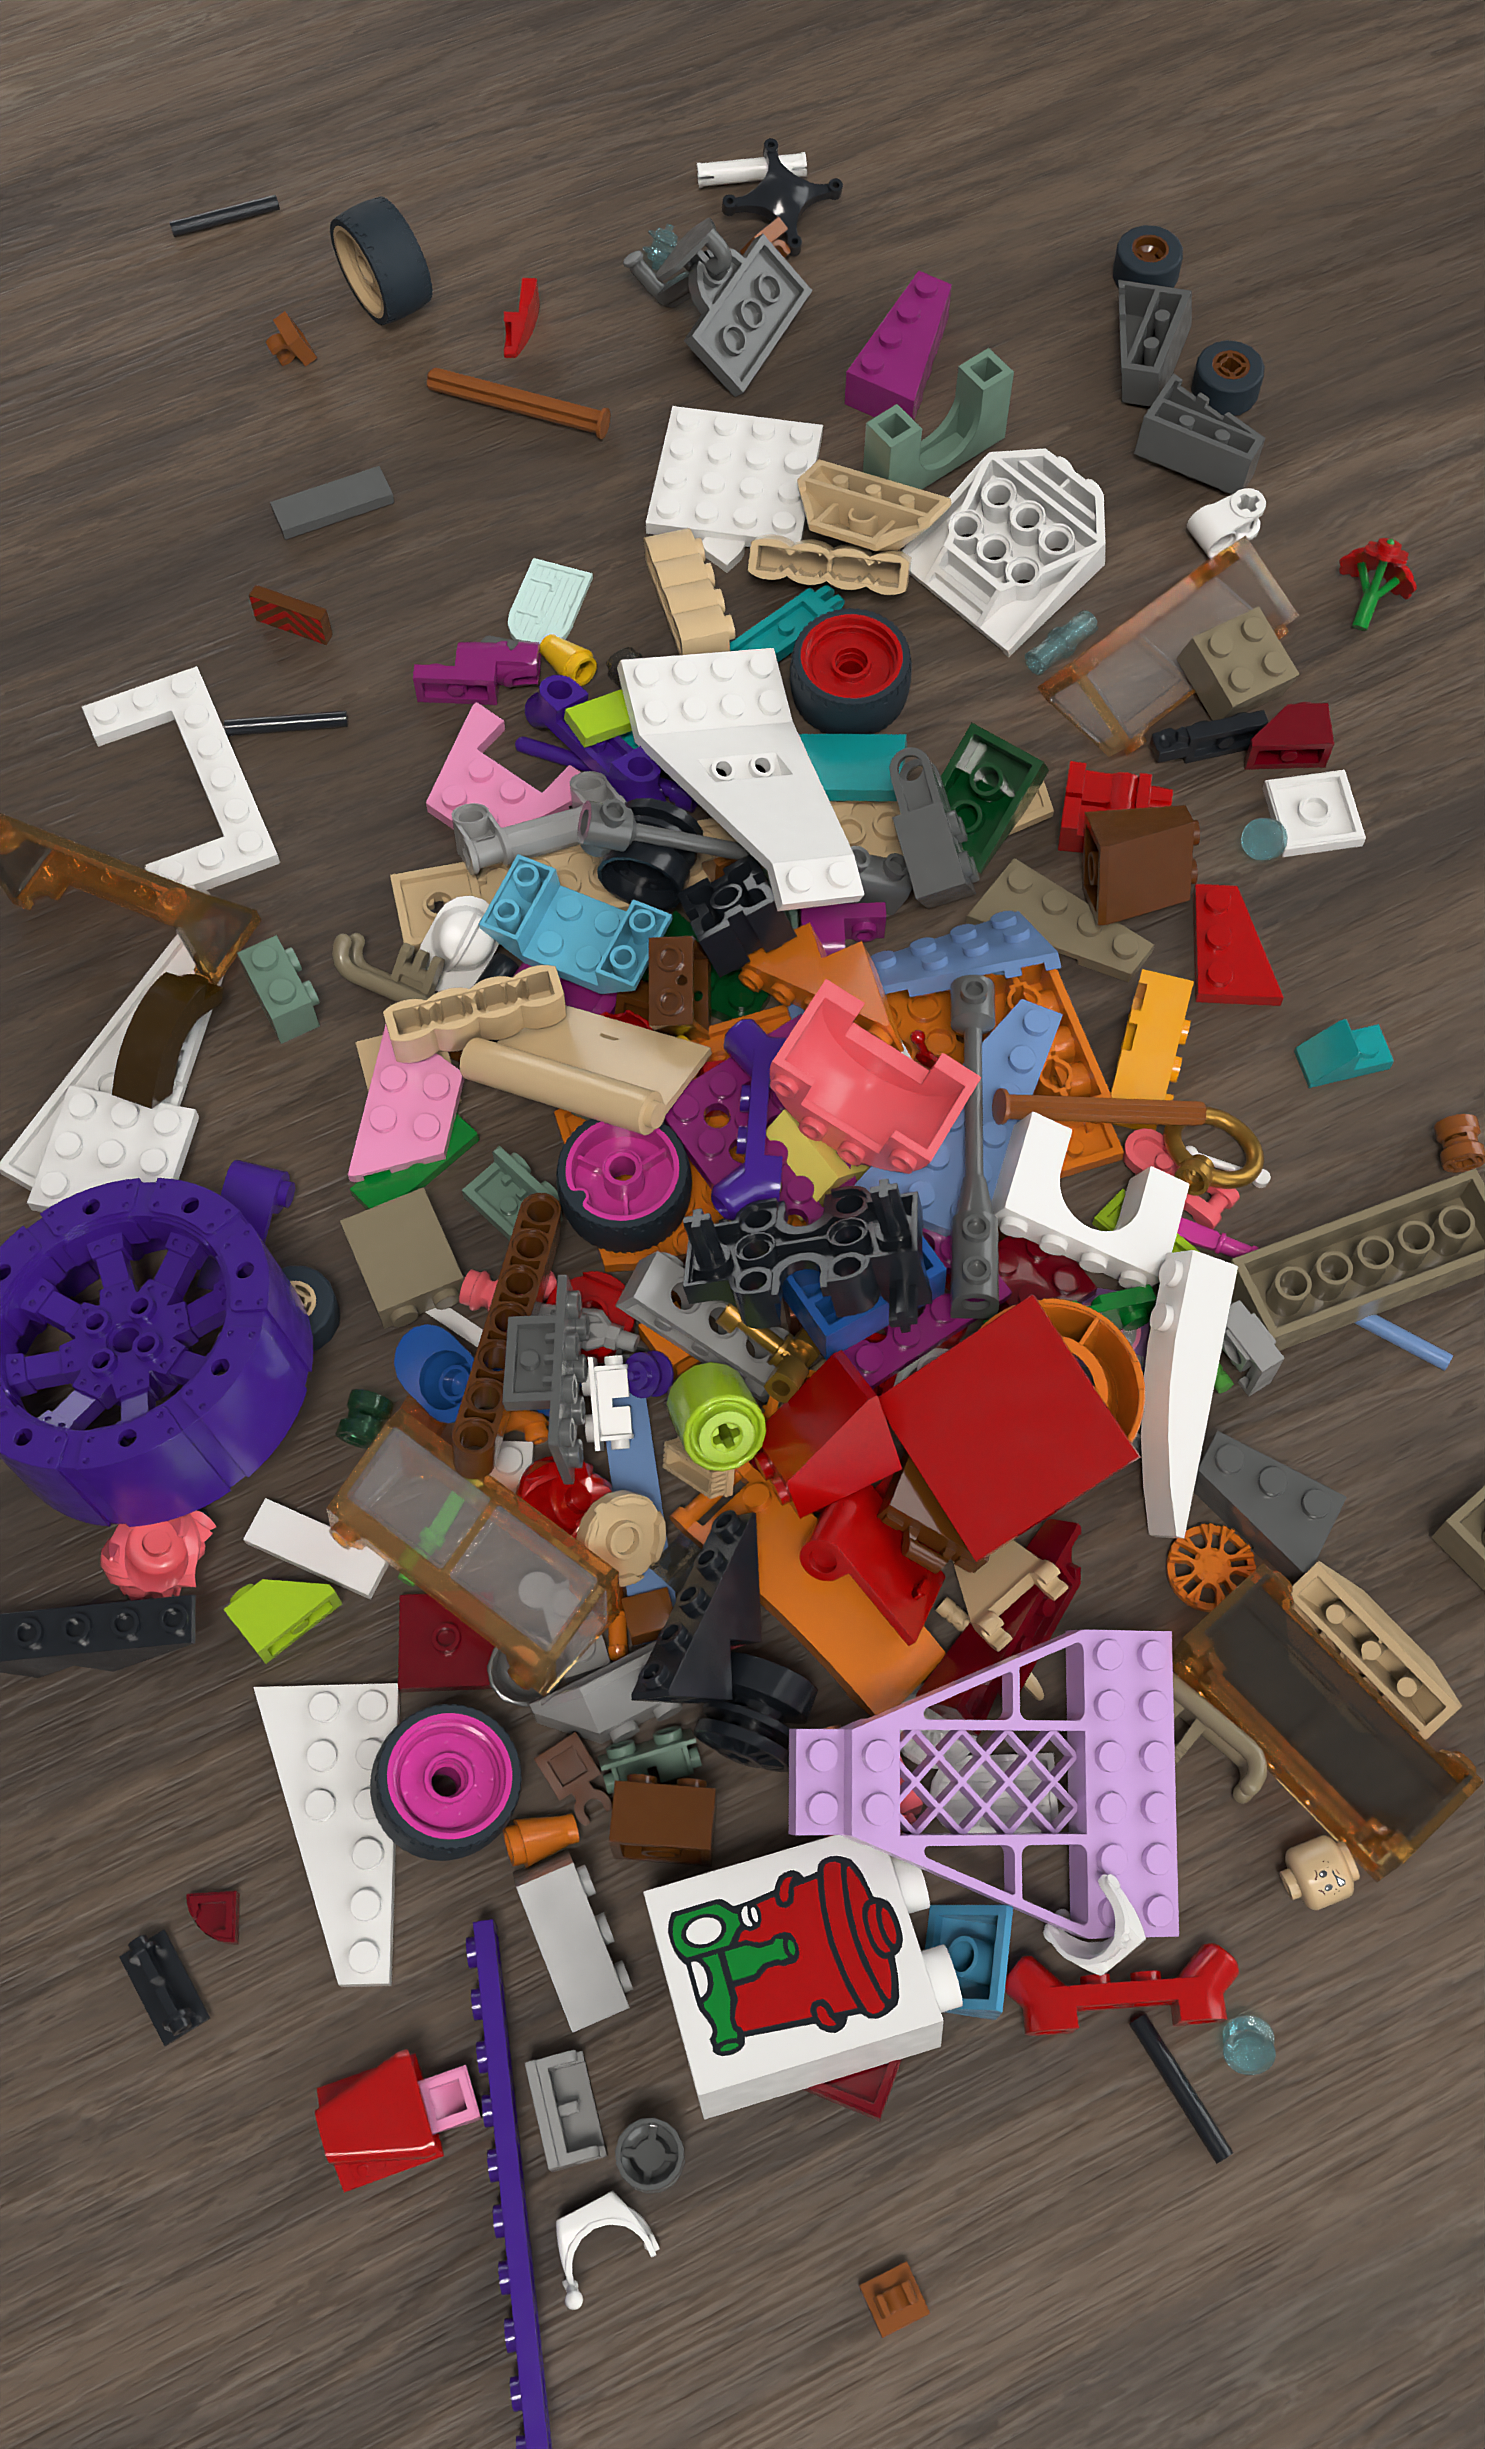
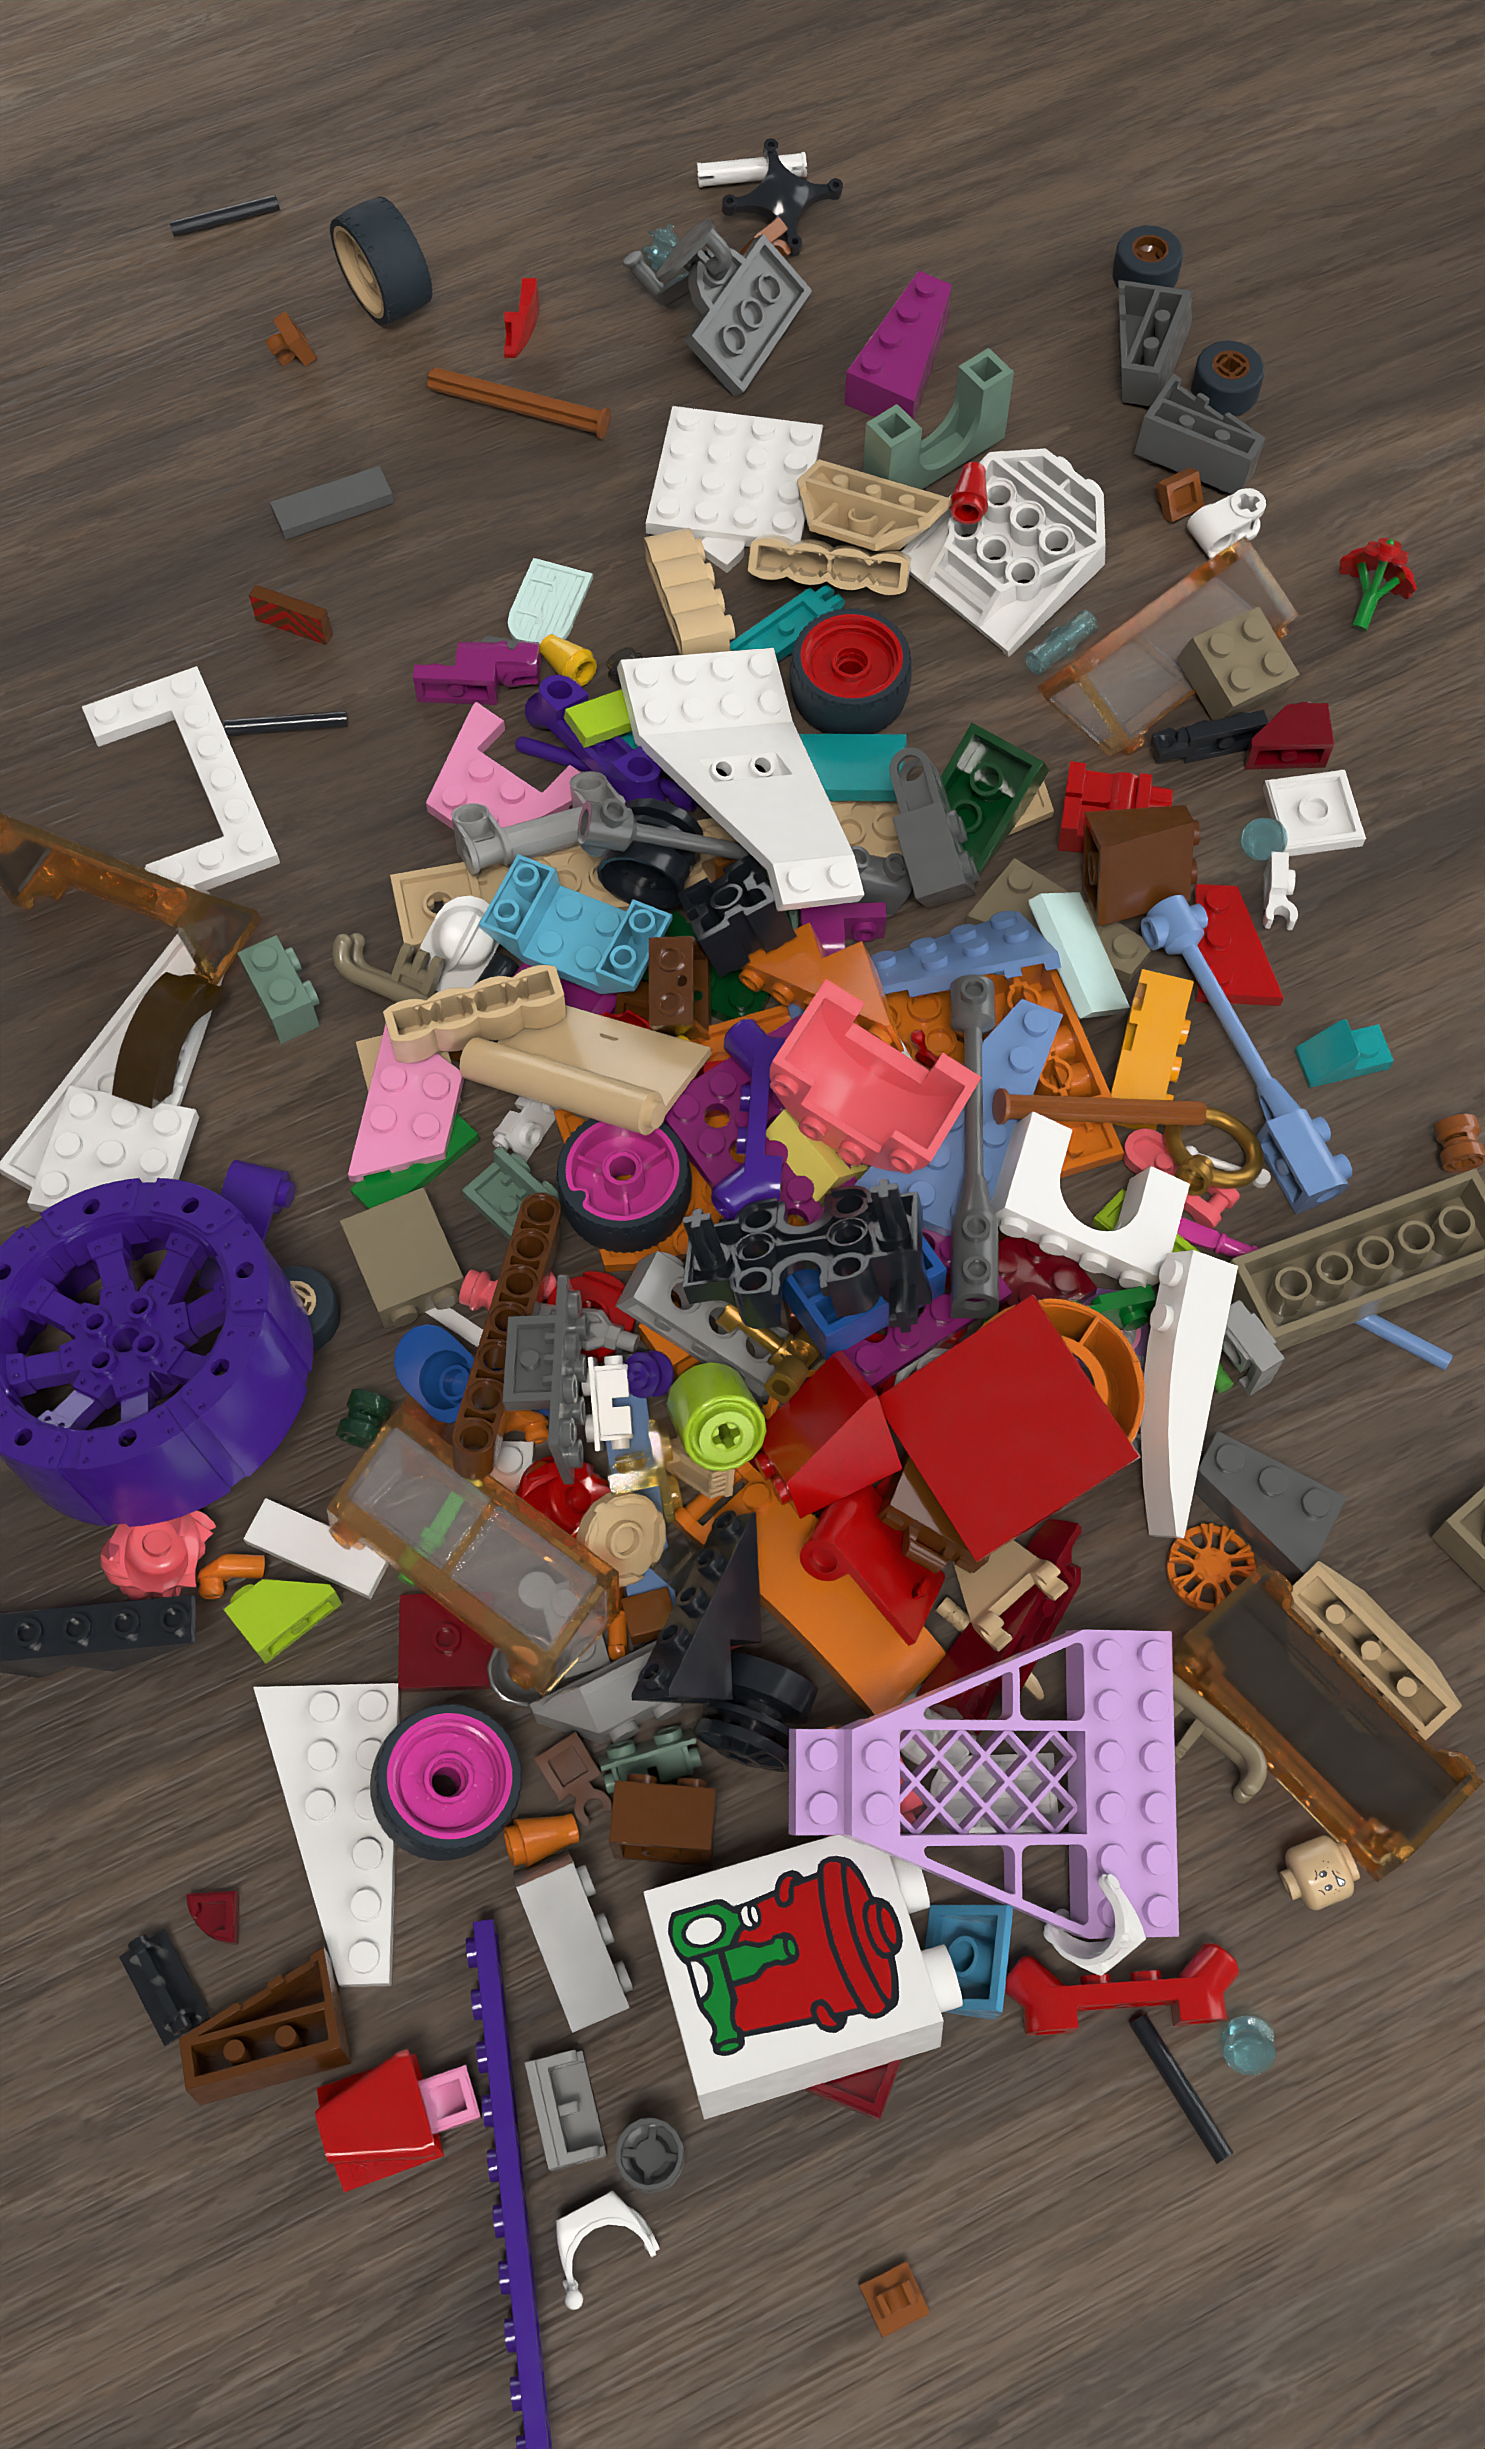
(225, 1568): none -> orange arm
(270, 2038): none -> reddish brown wedge
(525, 1129): none -> white hinge
(636, 1473): none -> clear yellow bracket
(970, 494): none -> red cone
(1082, 957): none -> light aqua tile
(1180, 494): none -> dark orange tile
(1277, 884): none -> white plate
(1290, 1138): none -> medium blue bar

